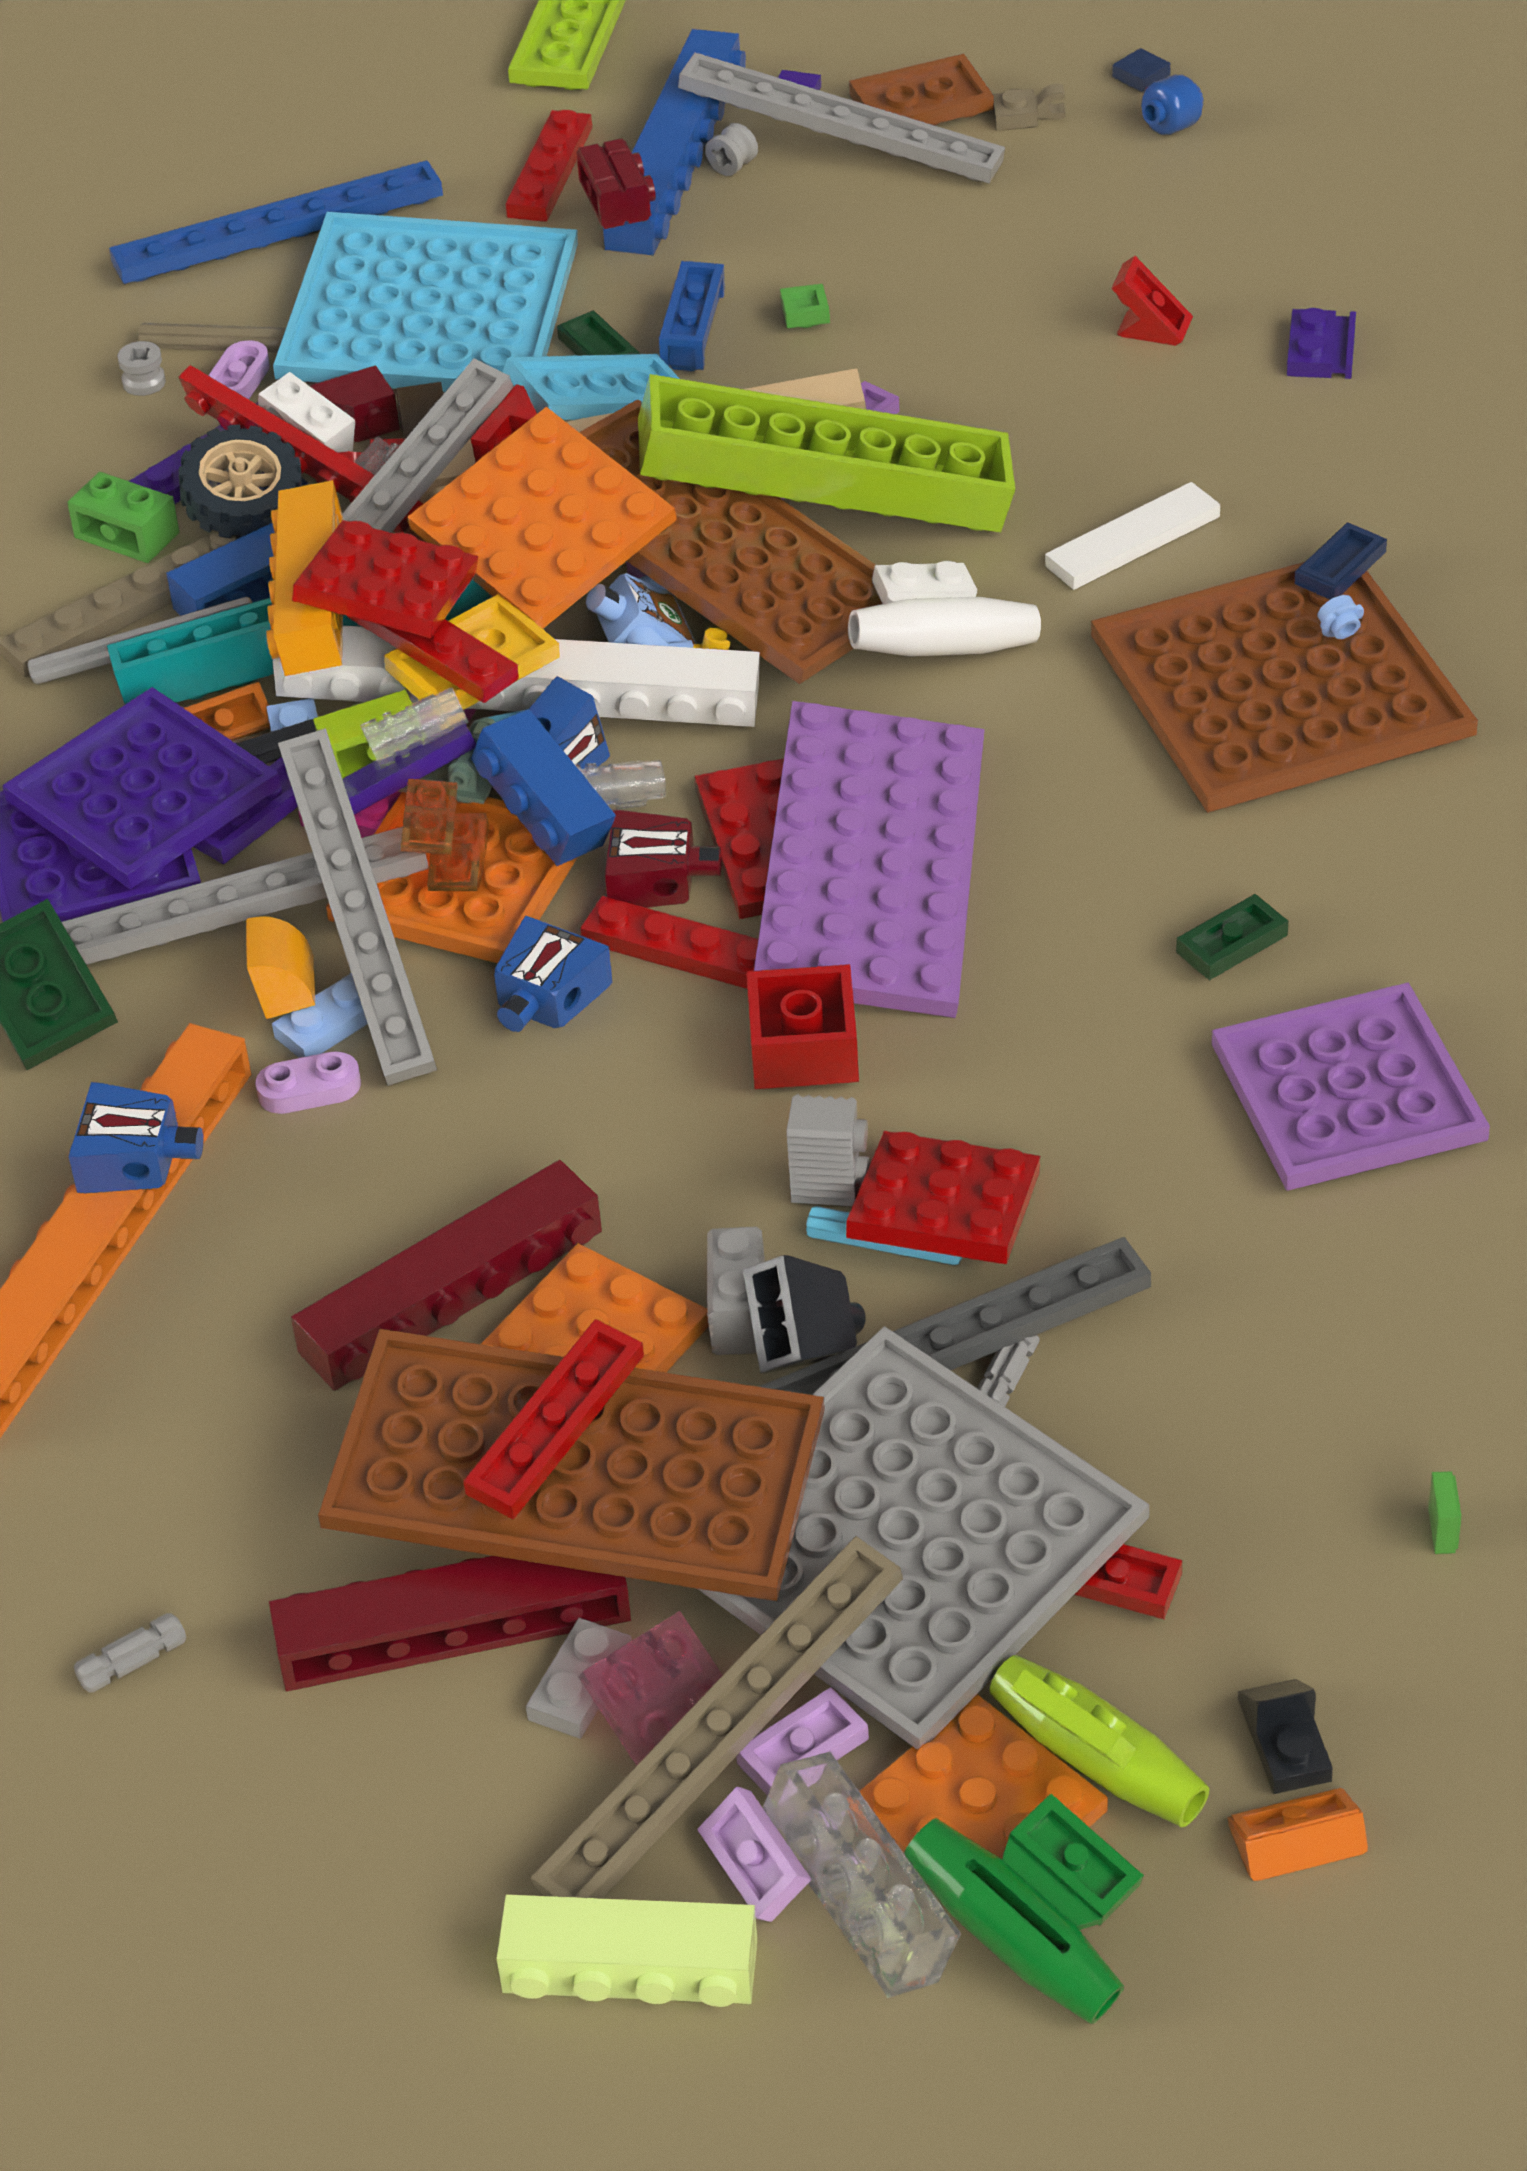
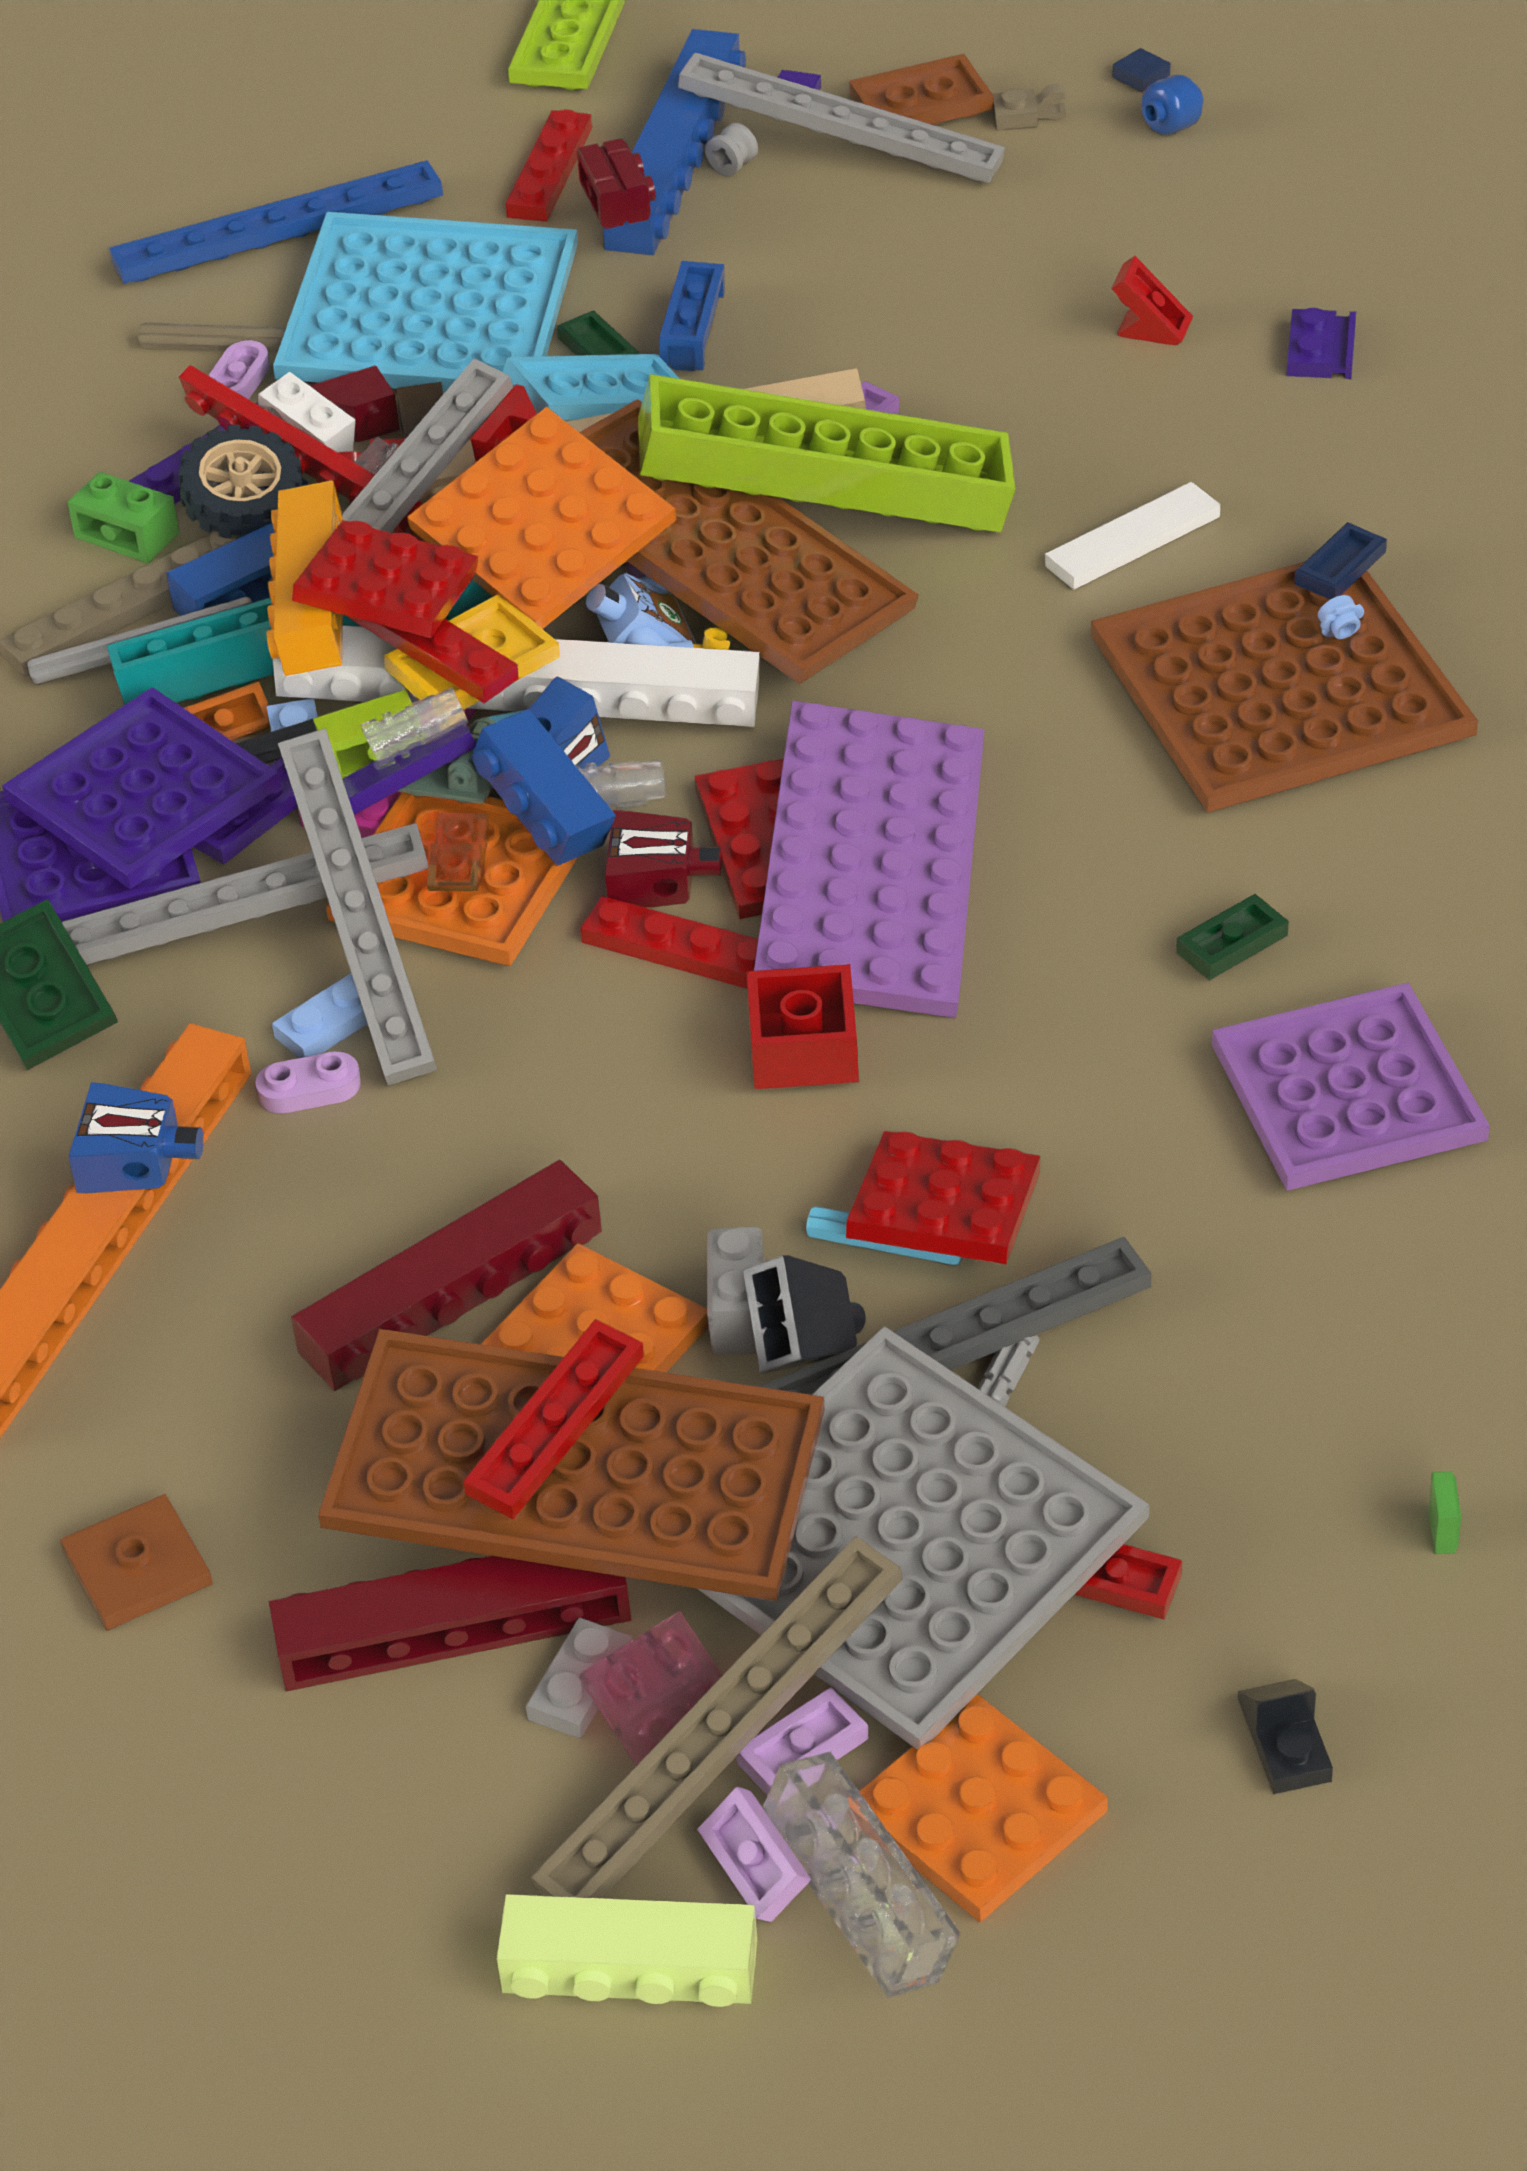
(130, 1652): light grey axle -> none
(136, 1562): none -> dark orange plate
(141, 368): light grey wheel -> none
(279, 965): light orange brick -> none
(429, 816): clear orange slope -> none
(549, 975): blue torso -> none
(805, 306): bright green plate -> none
(825, 1150): light grey brick -> none
(937, 613): white plate -> none
(1035, 1900): green plate -> none
(1099, 1740): lime plate -> none
(1299, 1834): orange slope -> none

